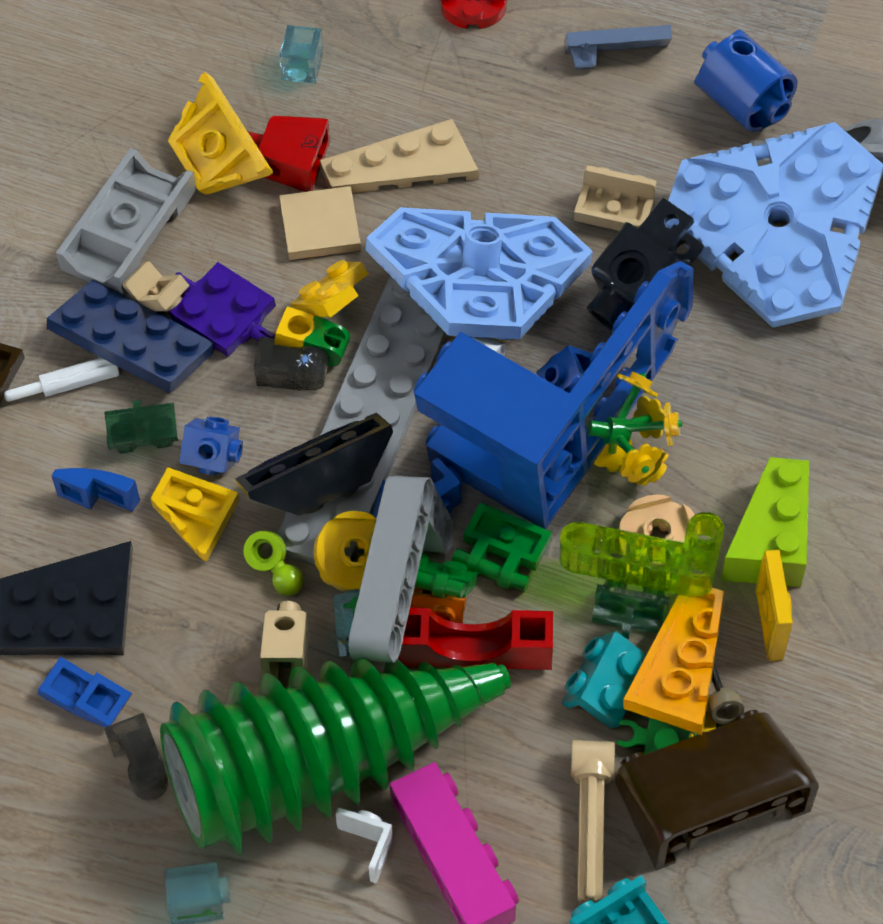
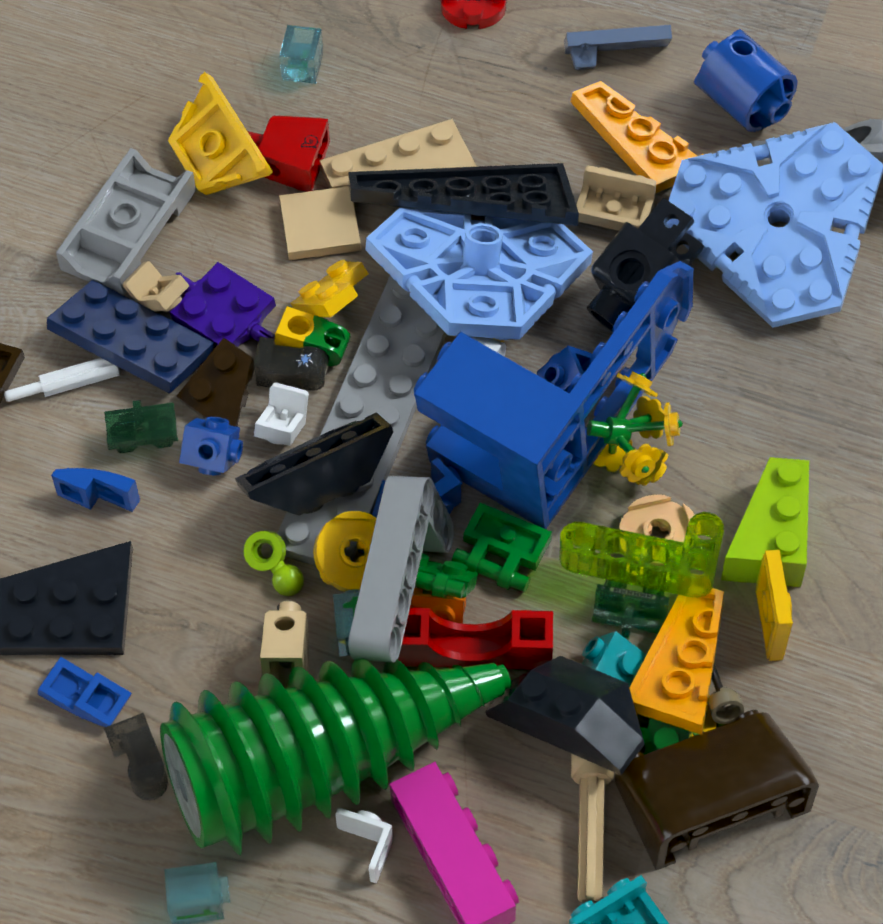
(194, 509): yellow wing -> none
(220, 384): none -> dark brown wing
(283, 415): none -> white bracket
(503, 191): none -> black wing
(574, 711): none -> black wedge
(632, 136): none -> light orange wing

